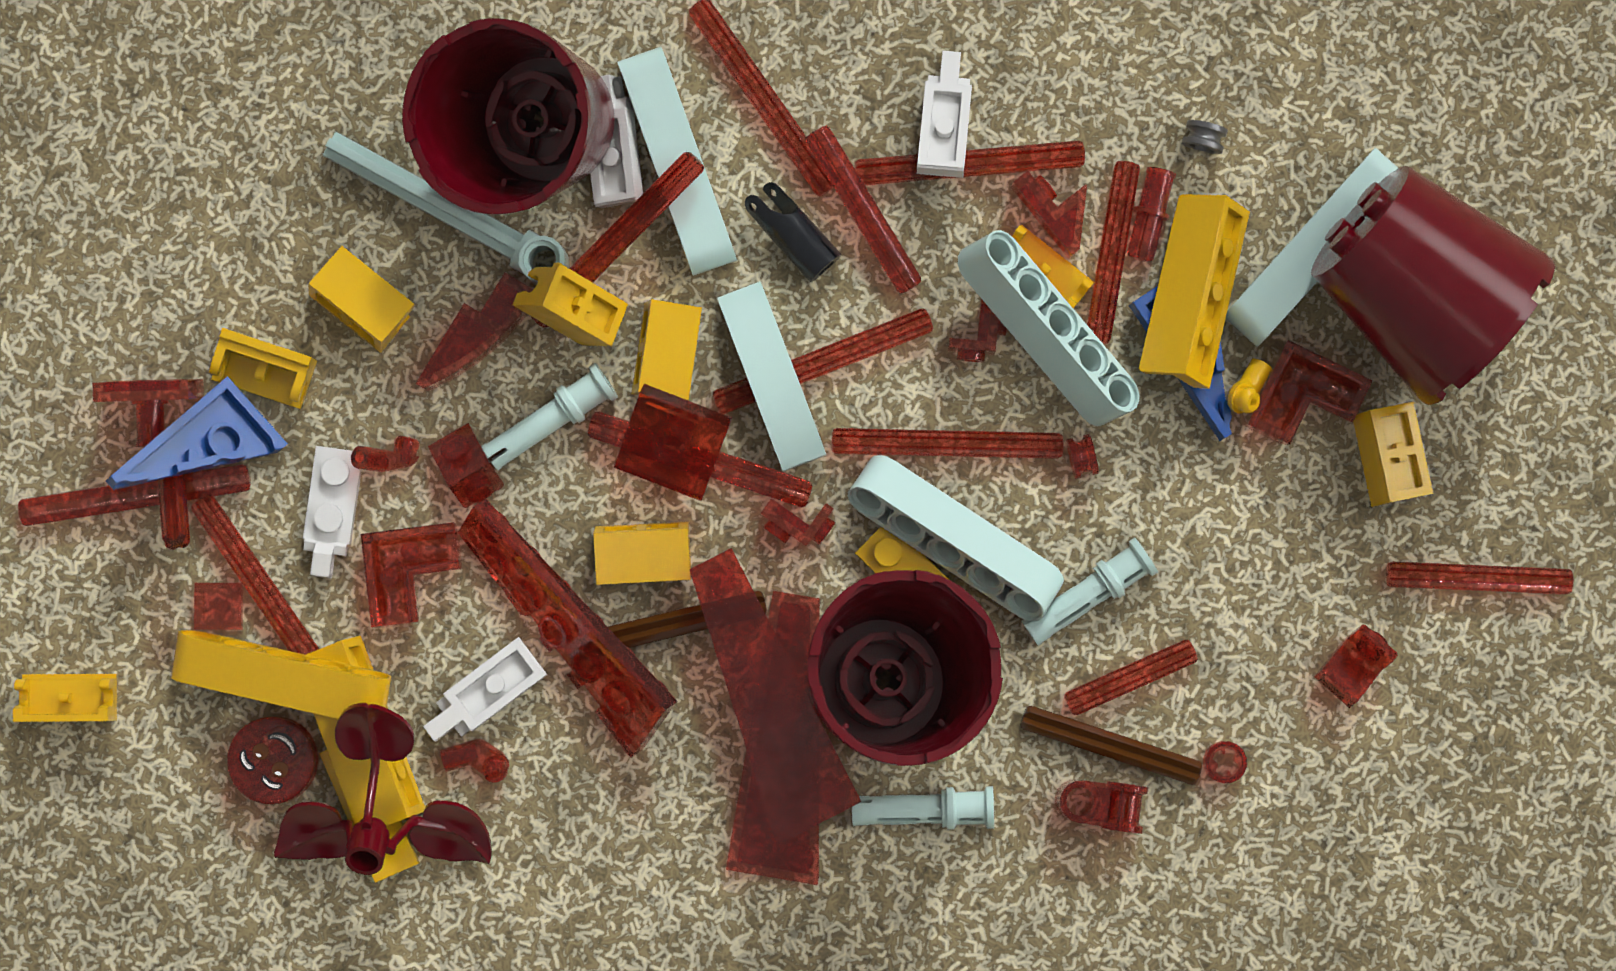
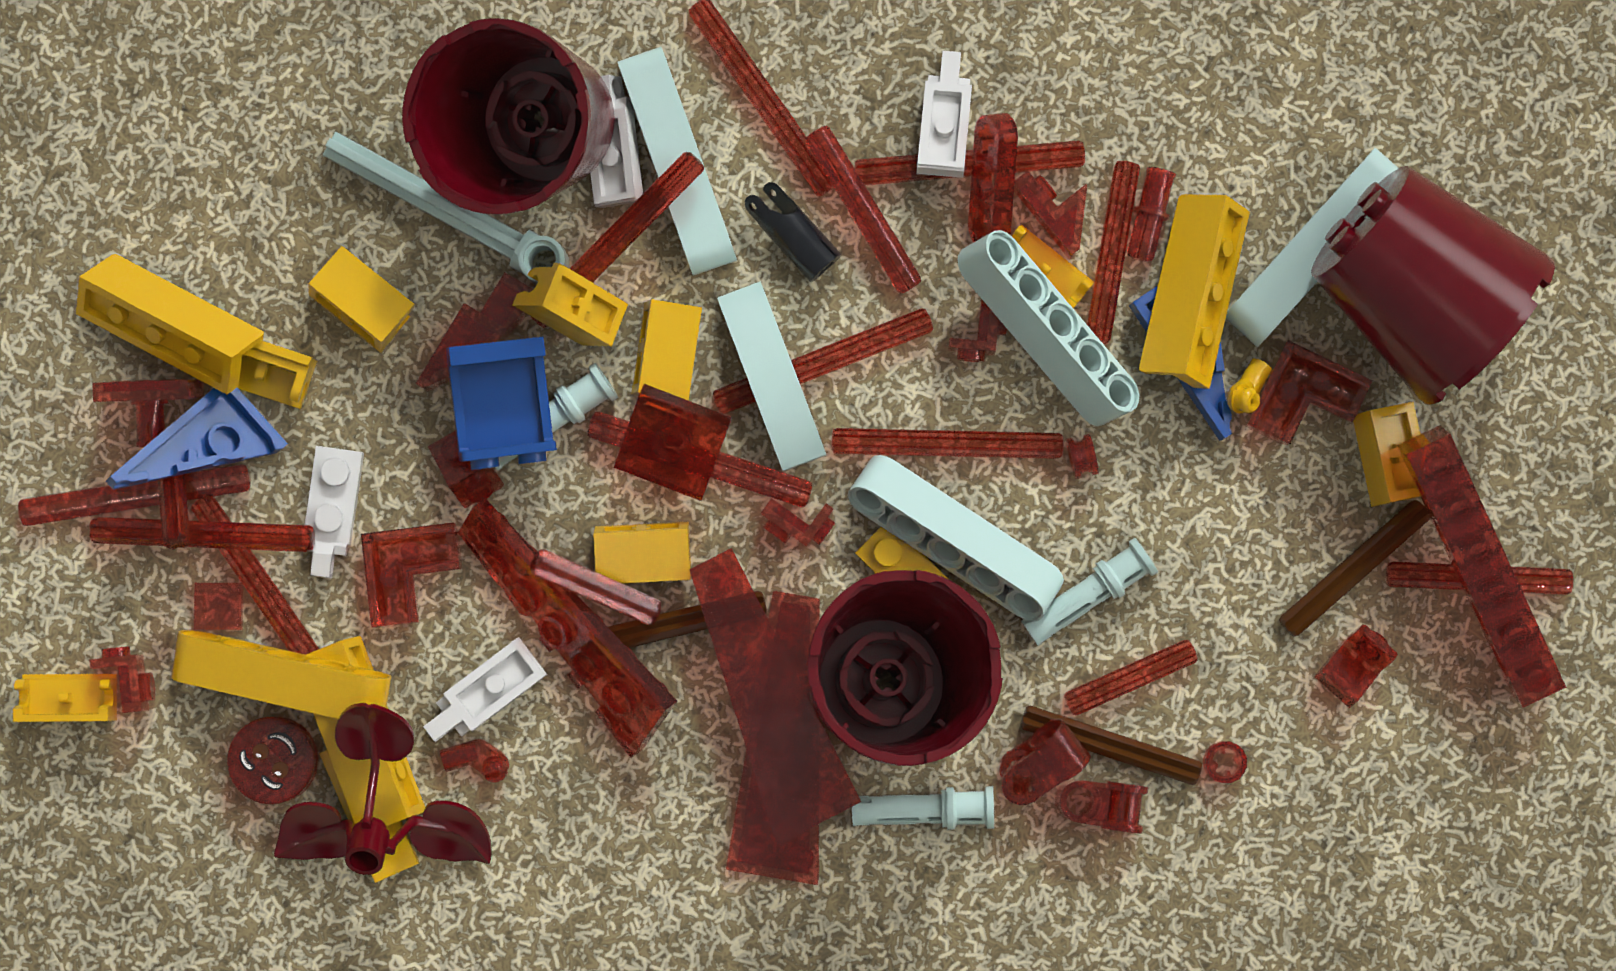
(134, 683): none -> clear red bracket
(166, 321): none -> yellow panel
(206, 534): none -> clear red axle
(385, 460): clear red arm -> none
(500, 401): none -> blue panel
(595, 587): none -> clear red axle
(992, 155): none -> clear red beam
(1046, 759): none -> clear red piece
(1204, 136): flat silver bush -> none
(1354, 568): none -> reddish brown axle
(1481, 565): none -> clear red brick

